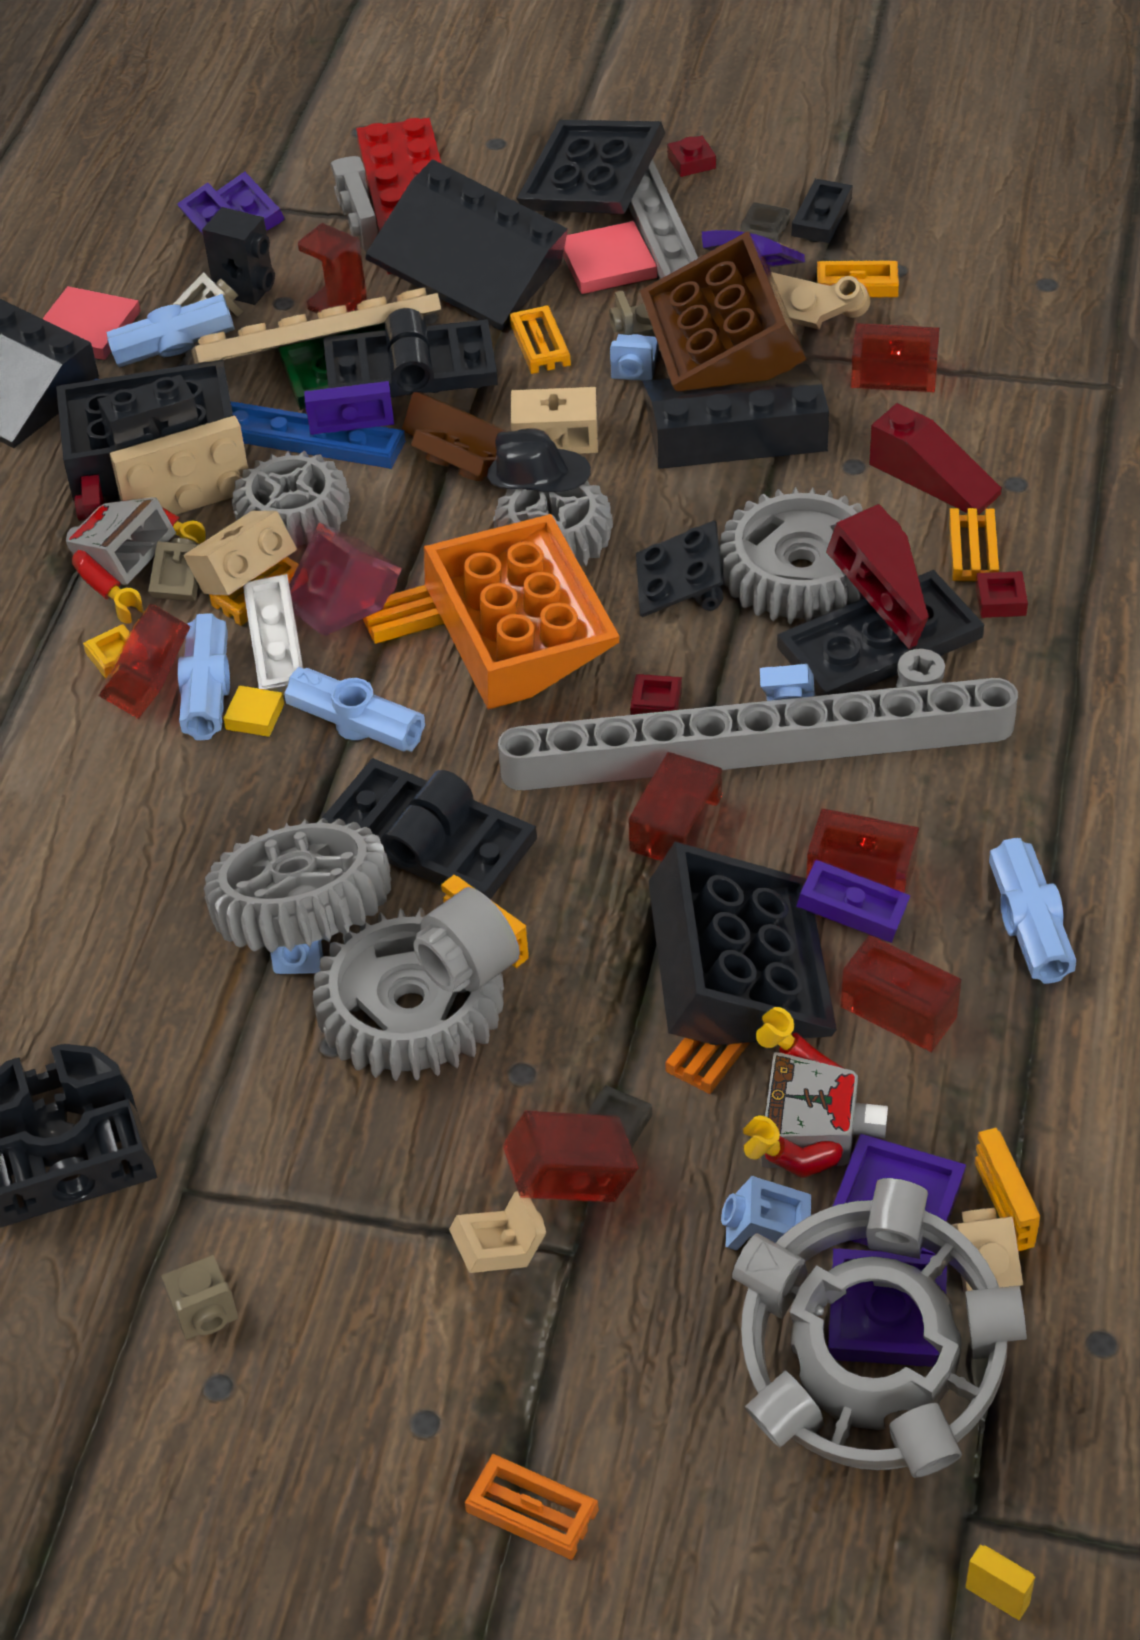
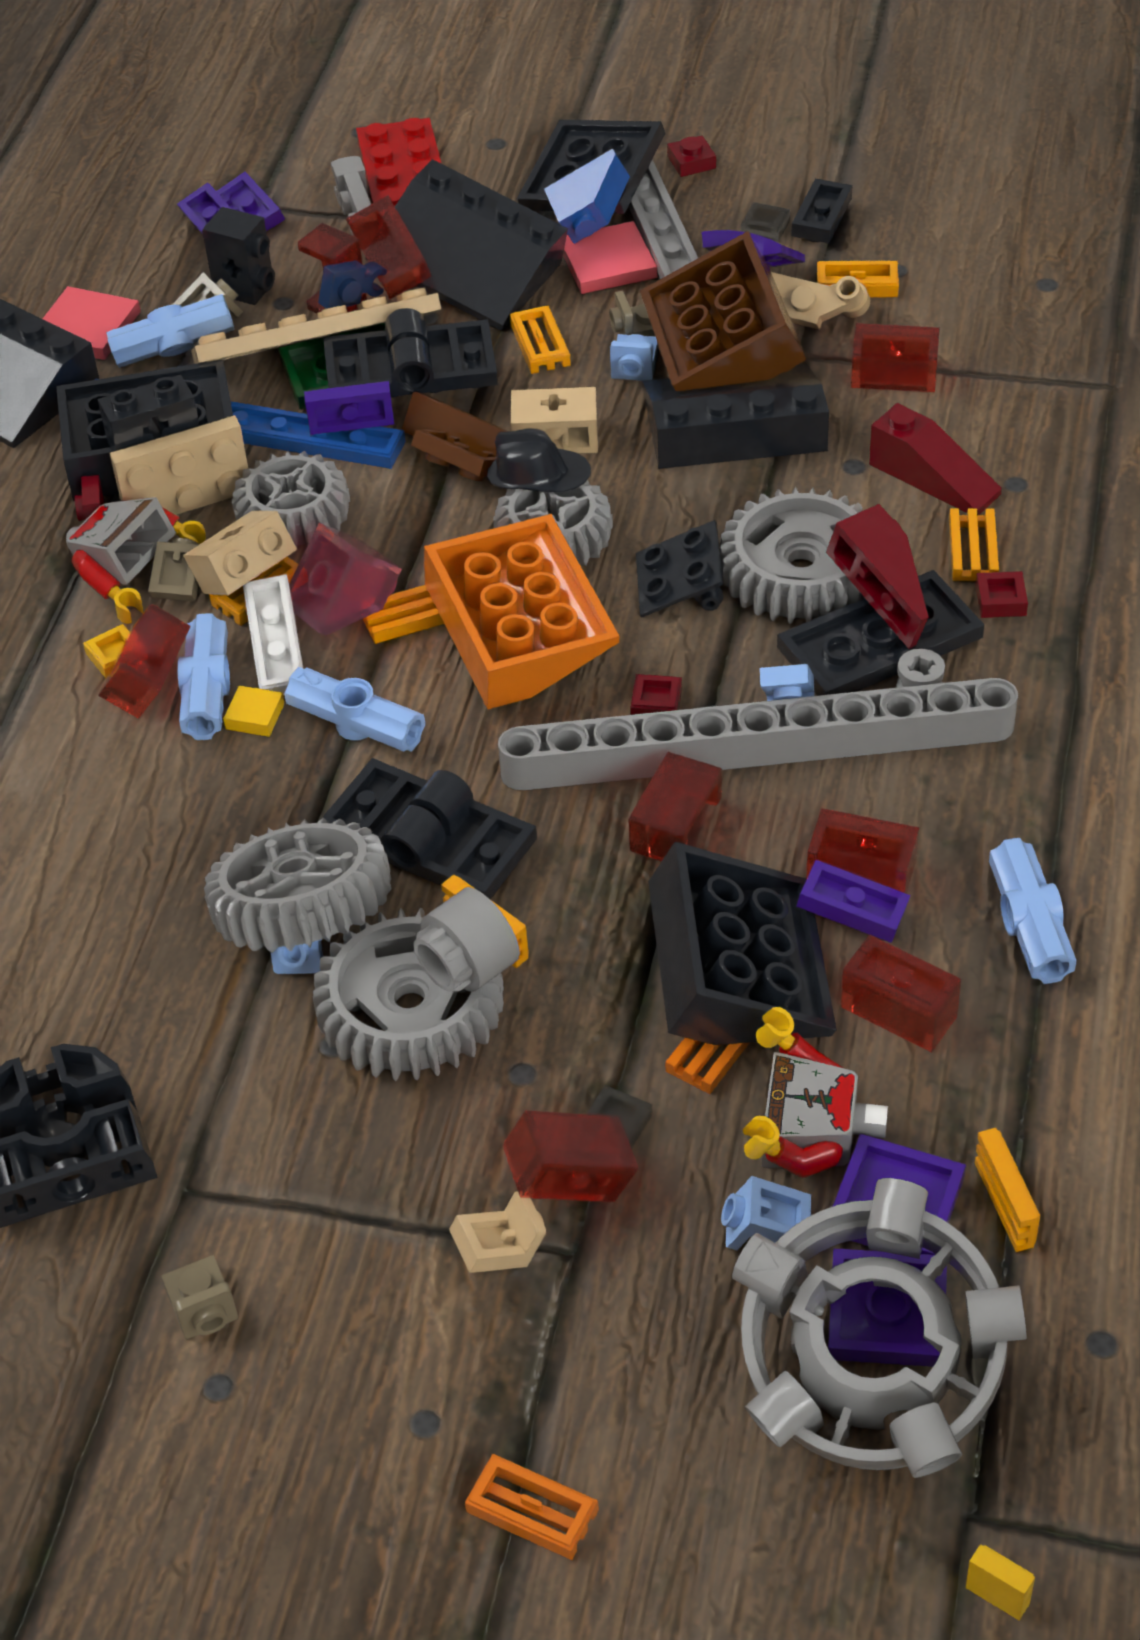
(347, 281): none -> dark blue plate
(390, 244): none -> clear red panel
(588, 195): none -> slope
(995, 1242): tan bracket -> none

